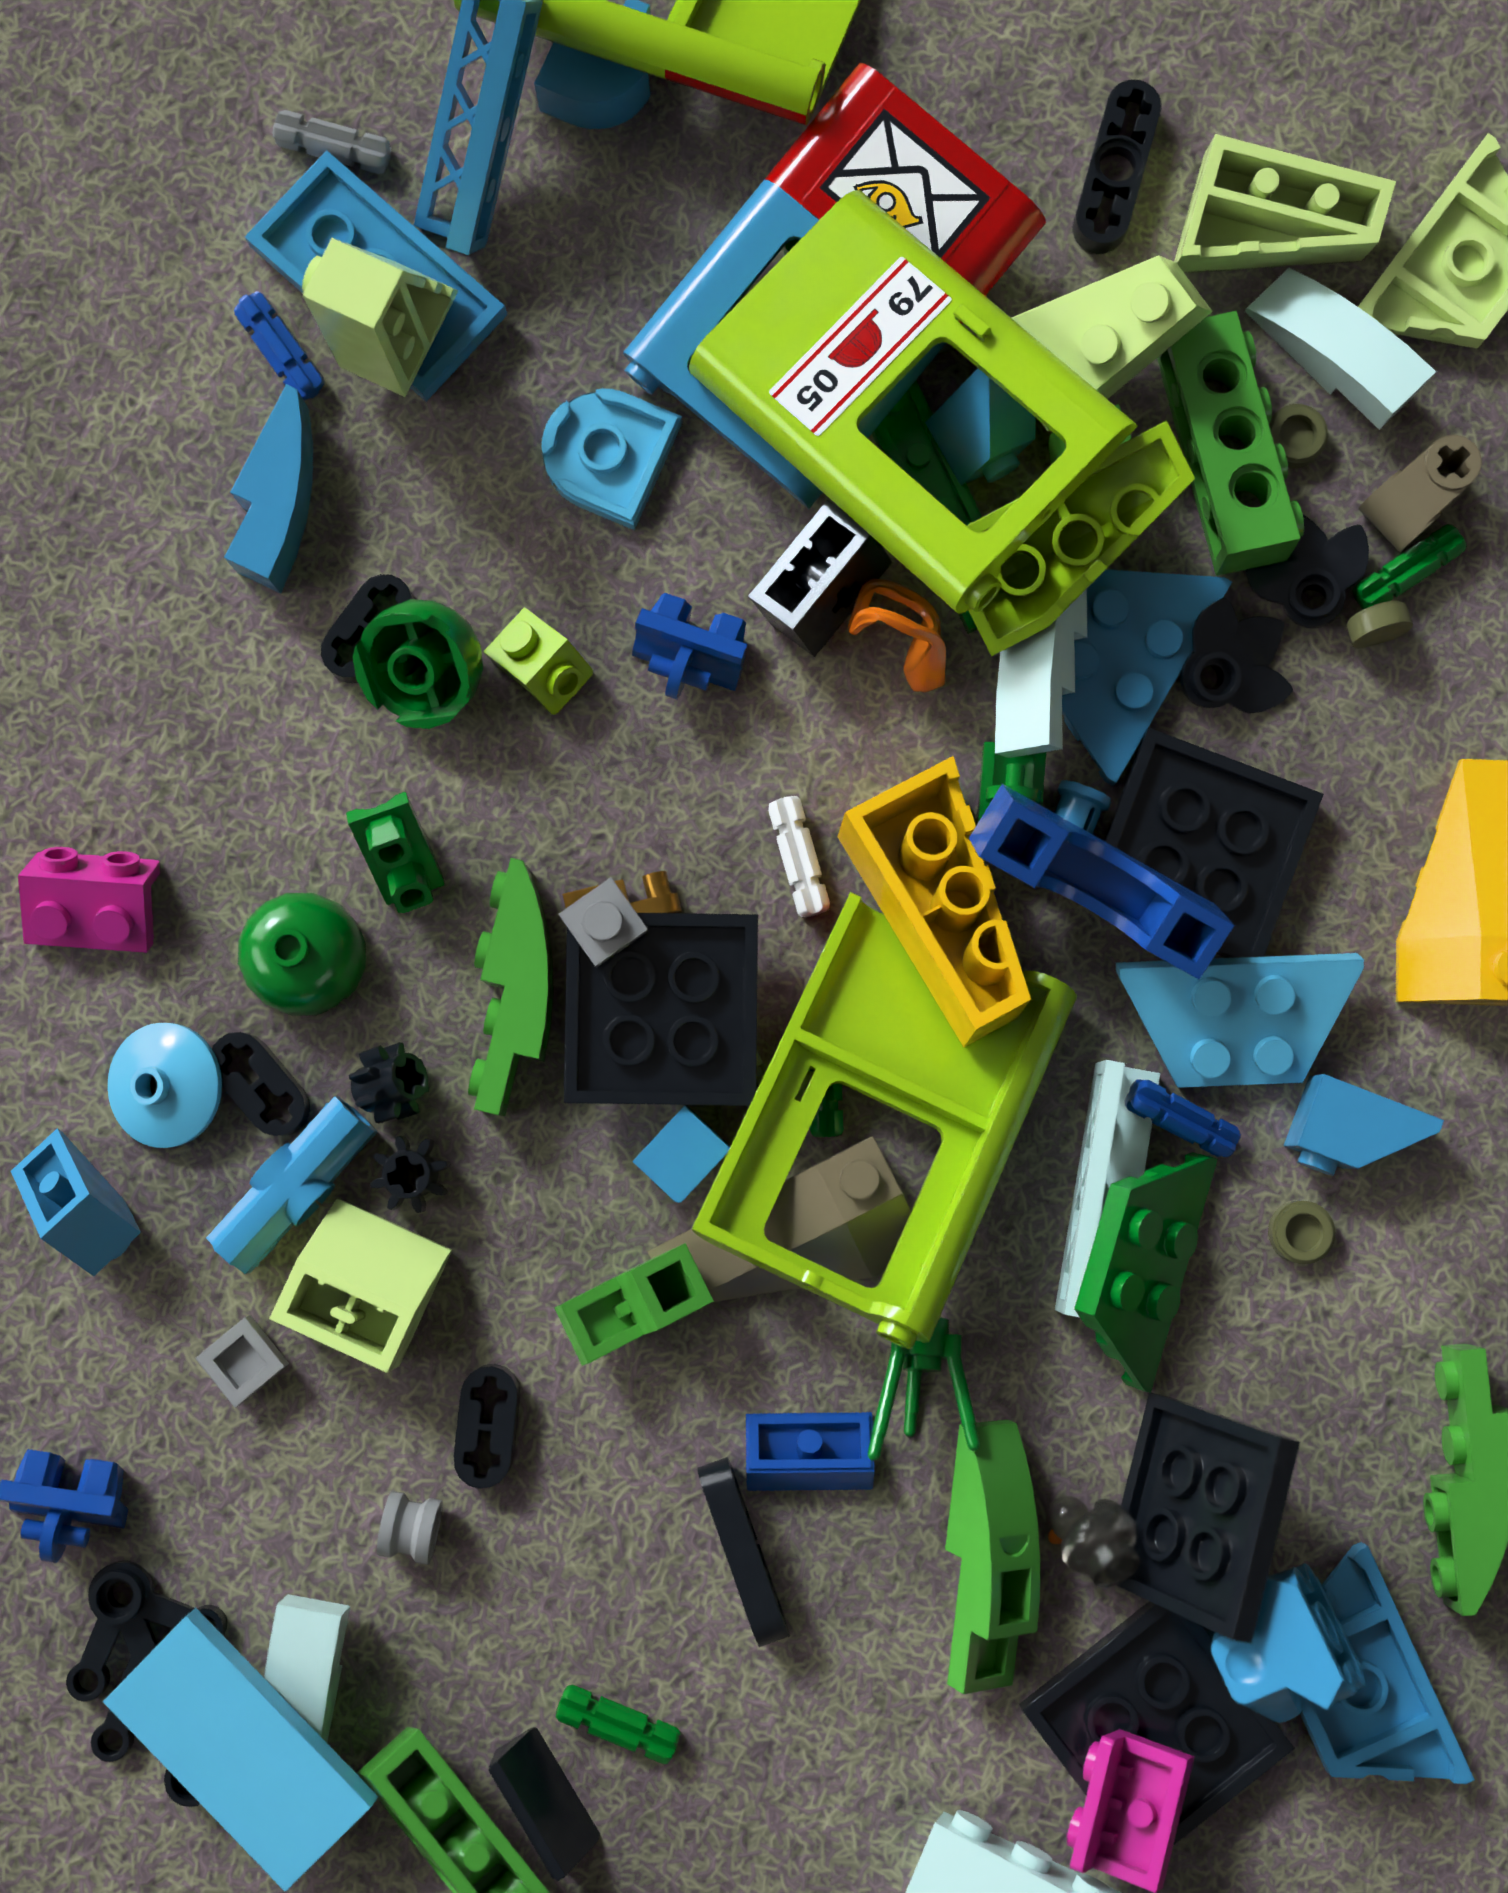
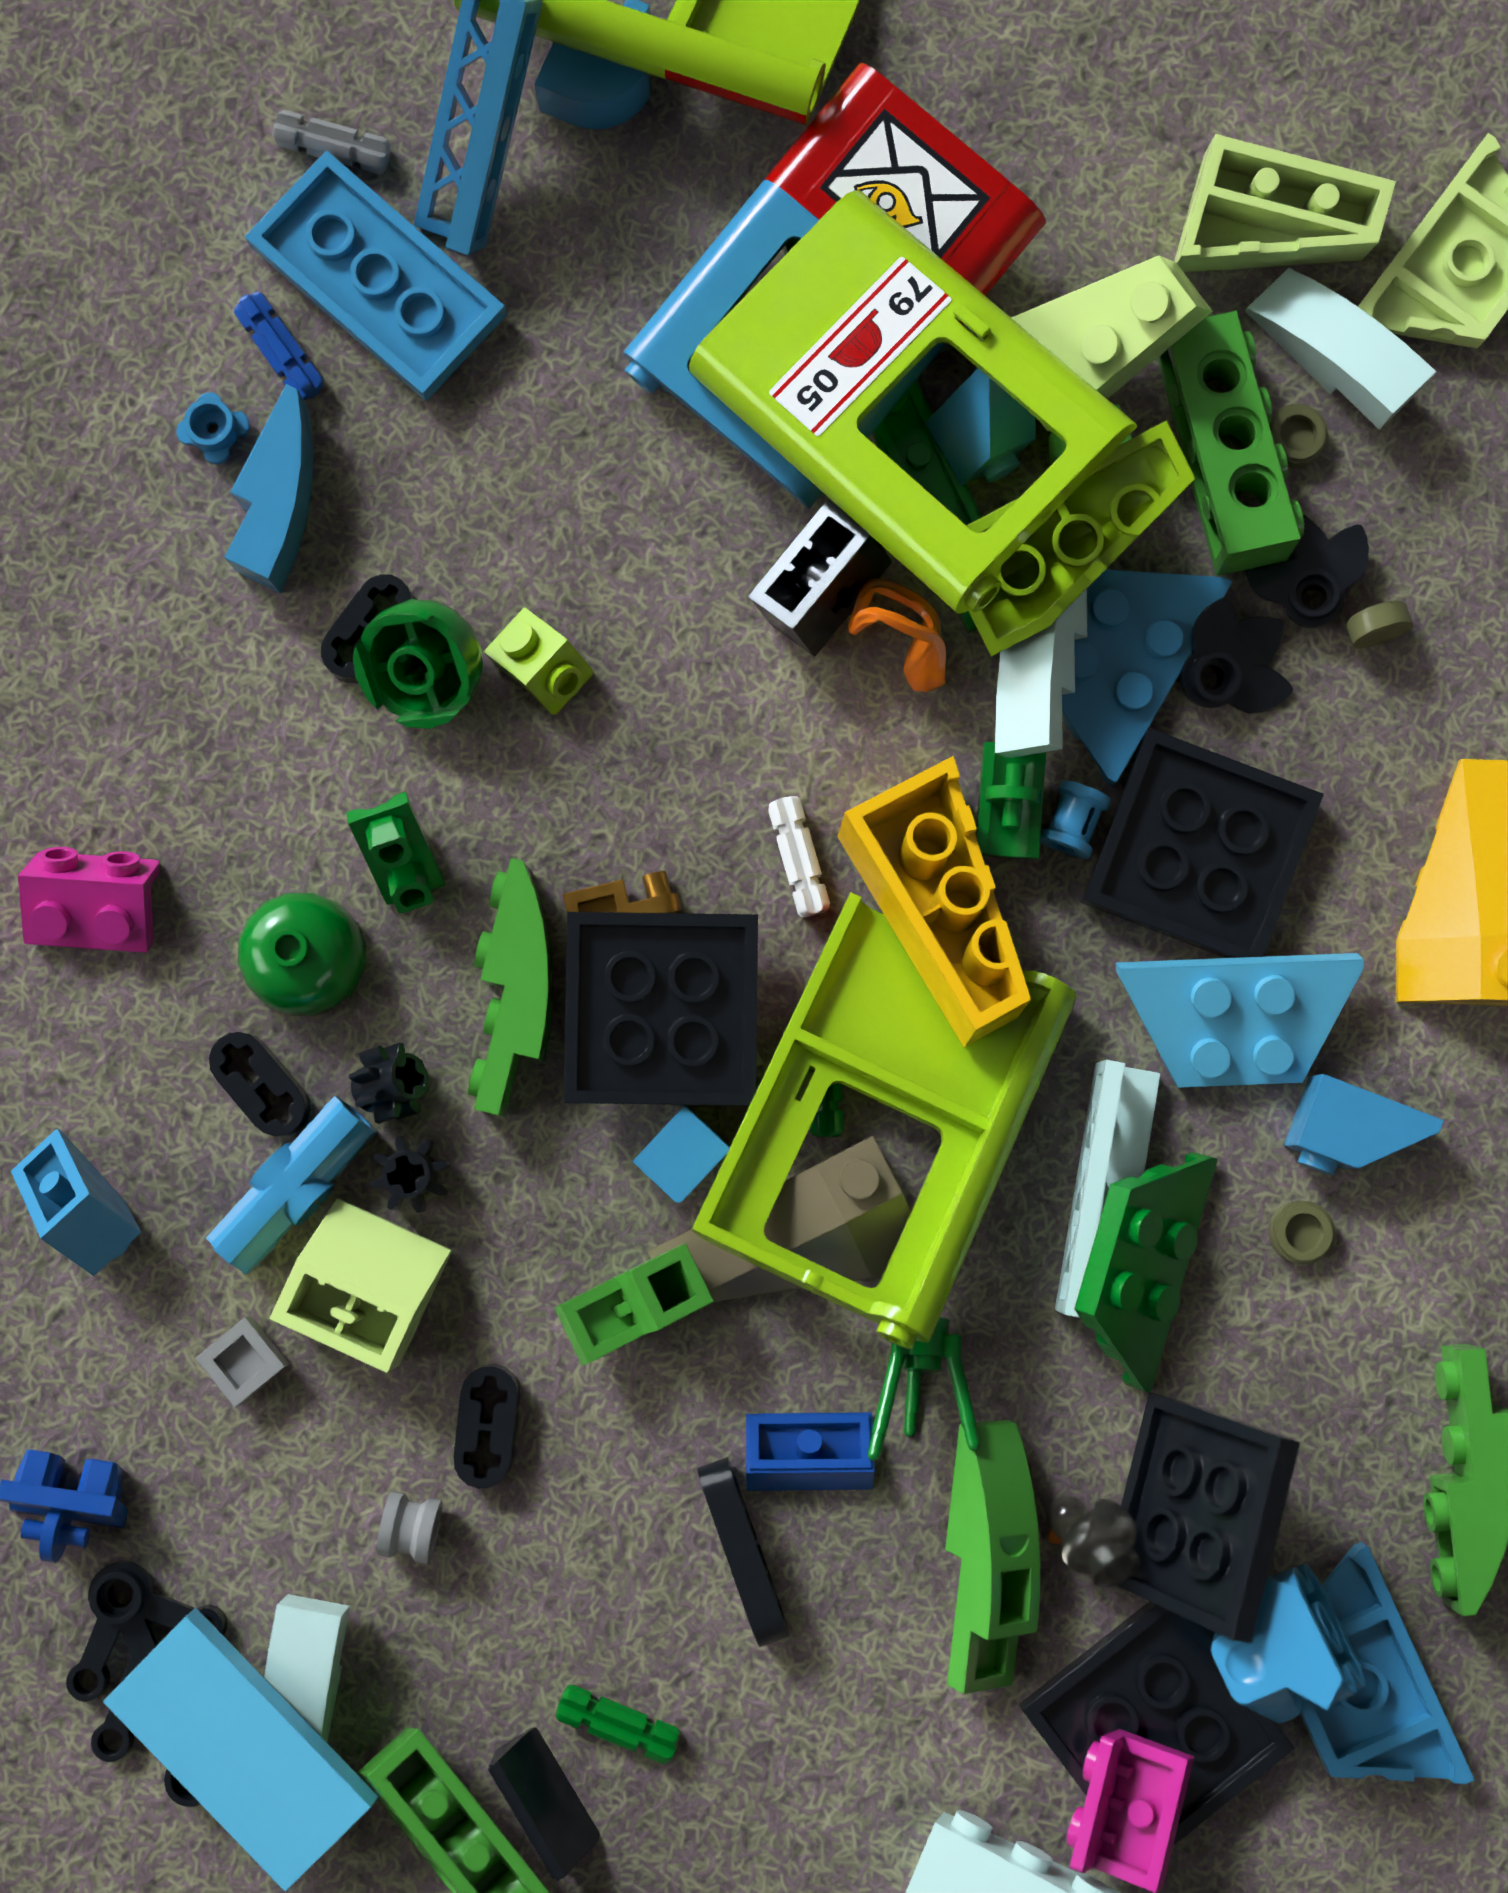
(186, 1085): medium azure dish -> none
(207, 411): none -> dark azure plate
(375, 313): yellowish green wedge -> none
(603, 922): light grey plate -> none
(608, 452): medium azure tile -> none
(689, 652): blue hips -> none
(1115, 886): blue arch -> none
(1116, 144): black beam -> none
(1182, 1118): blue axle -> none
(1410, 567): green axle -> none
(1419, 493): dark tan piece -> none

